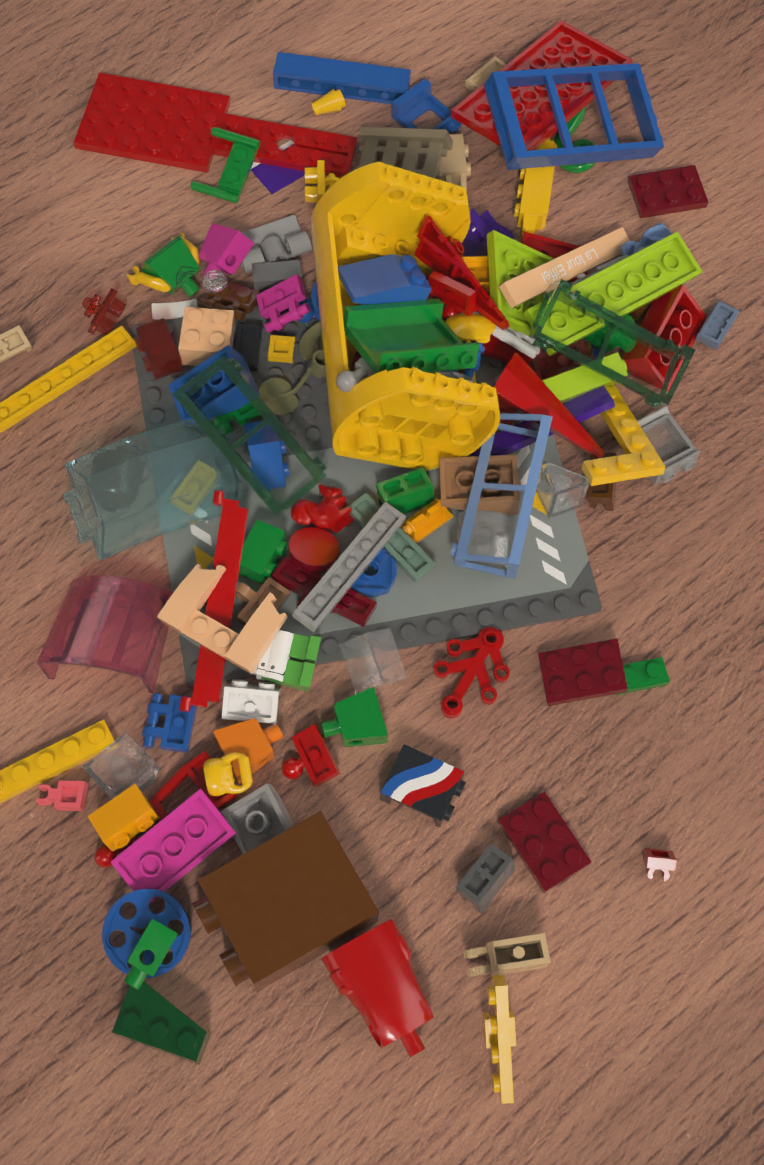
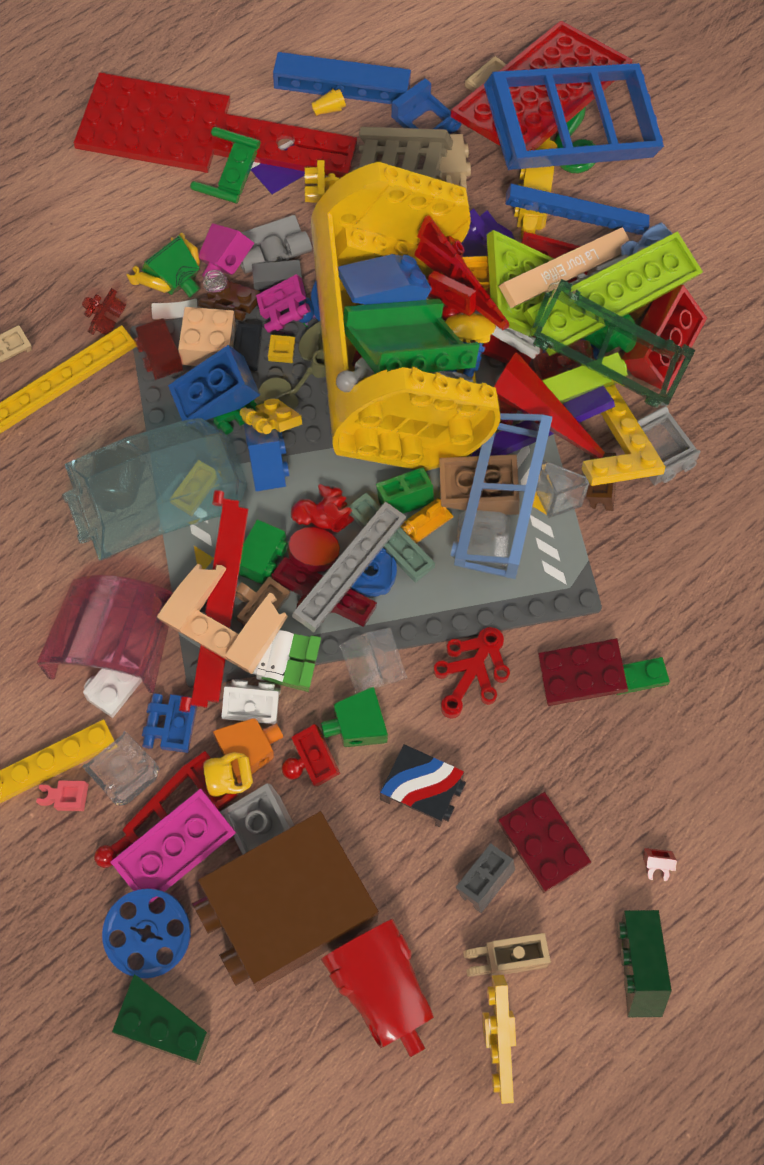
(110, 690): none -> white bracket
(123, 818): light orange hinge -> none
(156, 939): green torso -> none
(232, 370): clear green windscreen -> none
(270, 416): none -> yellow plate
(576, 209): none -> blue piece
(644, 963): none -> dark green wedge
(667, 191): dark red plate -> none
(717, 325): sand blue plate -> none

